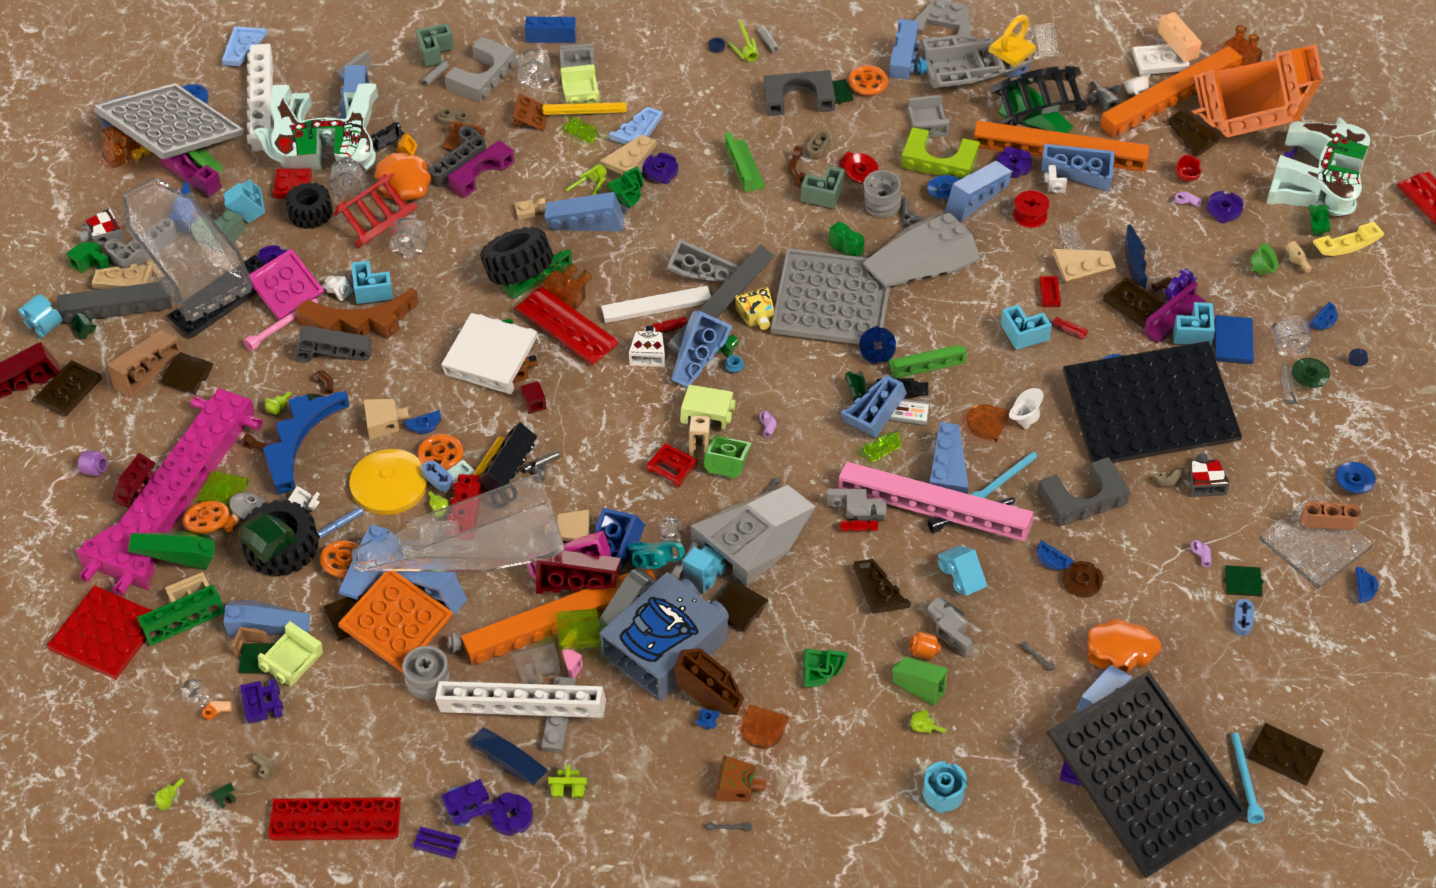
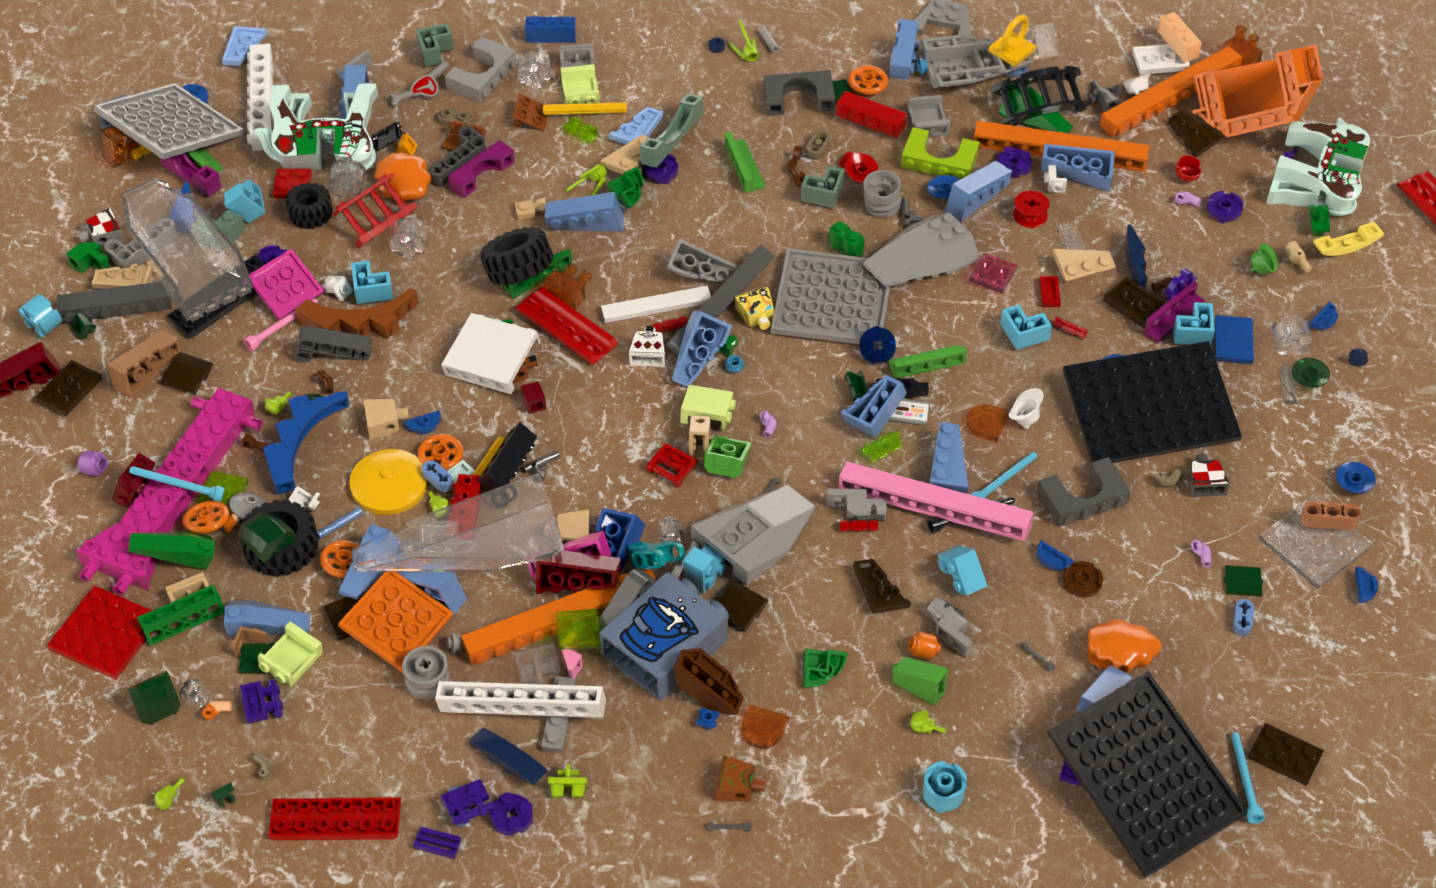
(155, 698): none -> dark green slope
(214, 492): none -> medium azure piece
(423, 87): none -> light grey piece
(689, 112): none -> sand green arch
(871, 114): none -> red brick
(993, 273): none -> clear pink plate

